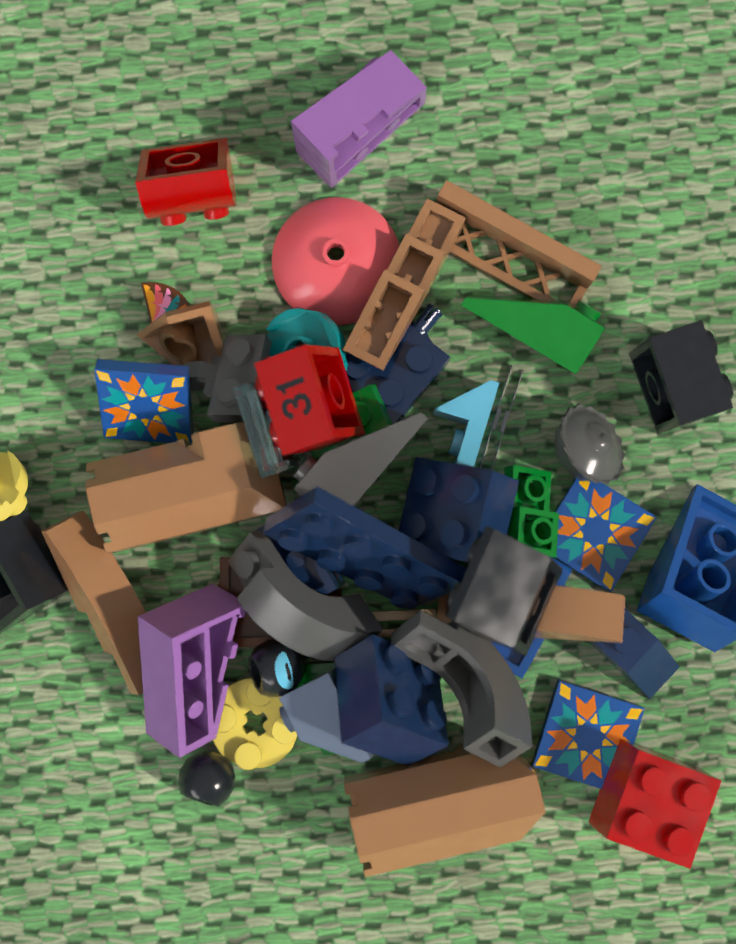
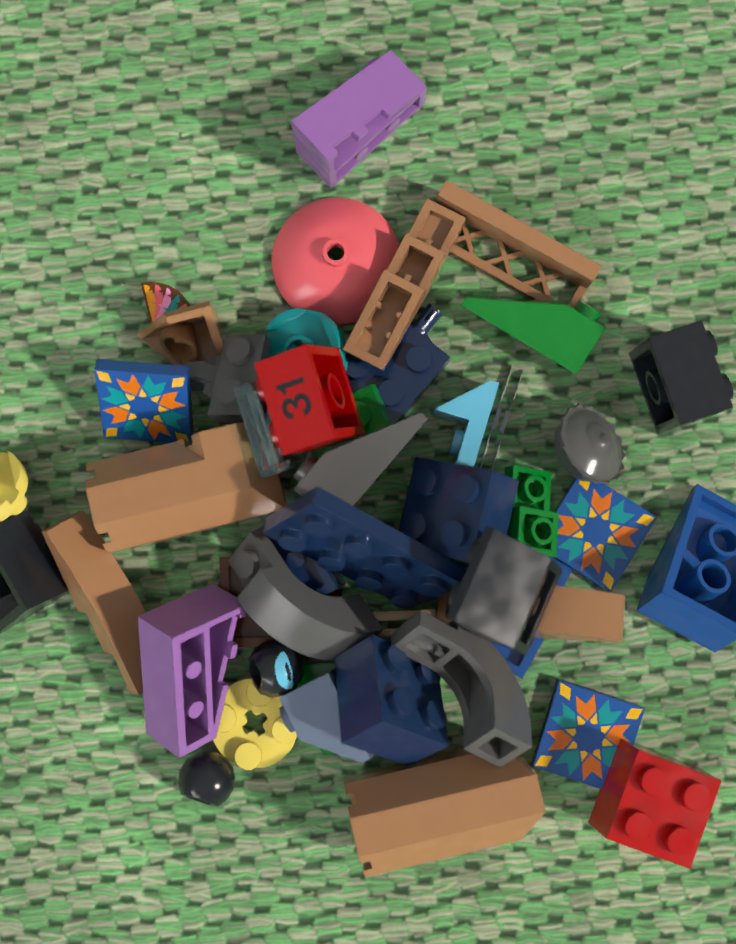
(186, 181): red brick -> none
(639, 657): dark blue slope -> none

